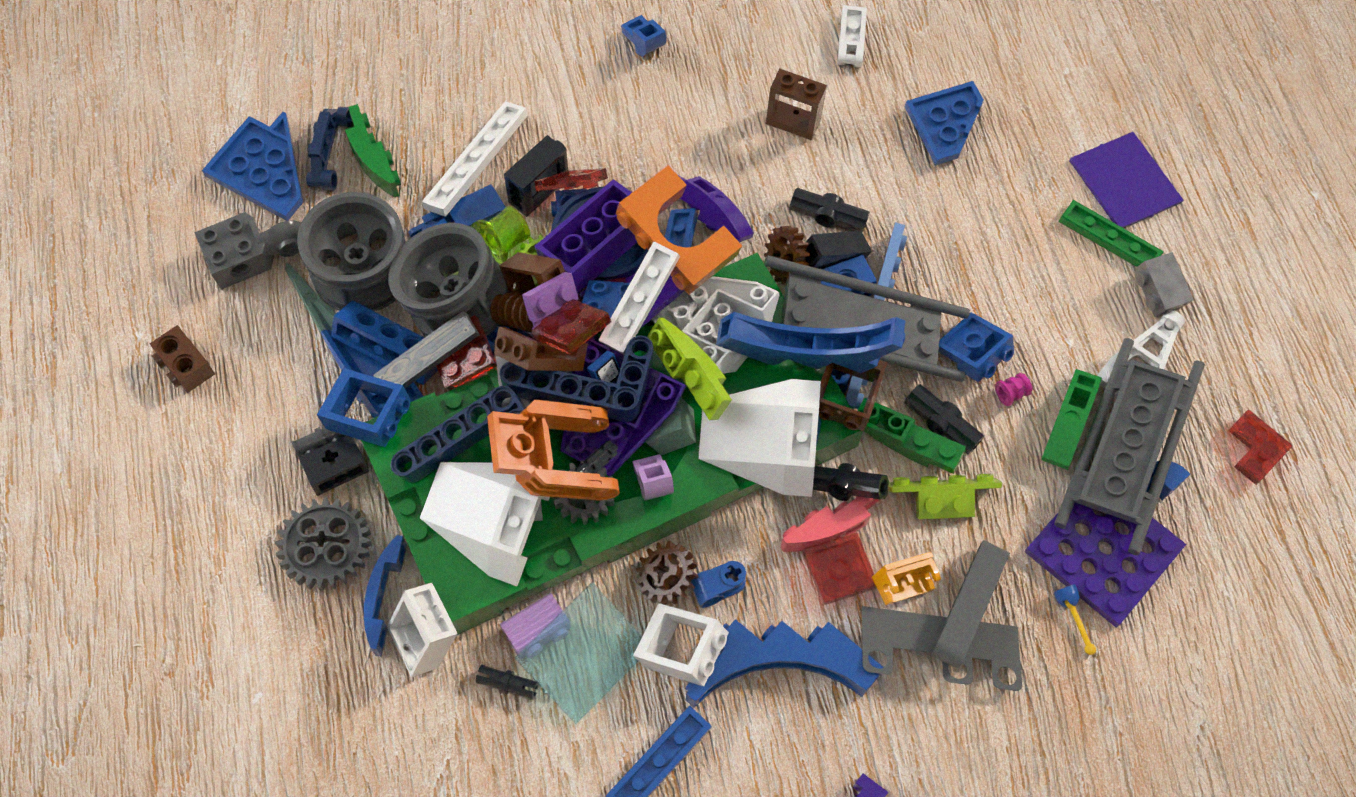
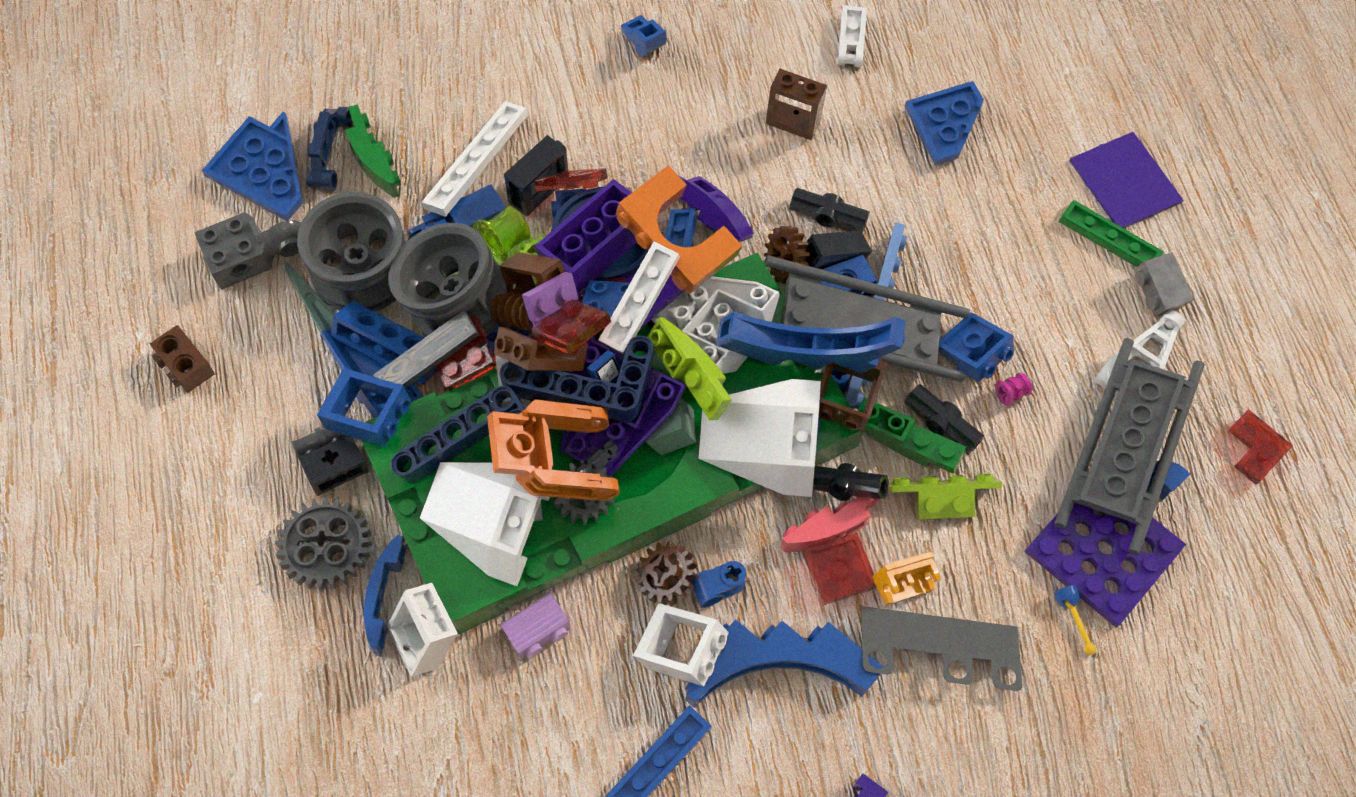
(507, 682): black pin -> none
(582, 653): clear light blue piece -> none
(653, 477): lavender brick -> none
(970, 604): dark grey beam -> none
(1071, 419): green slope -> none

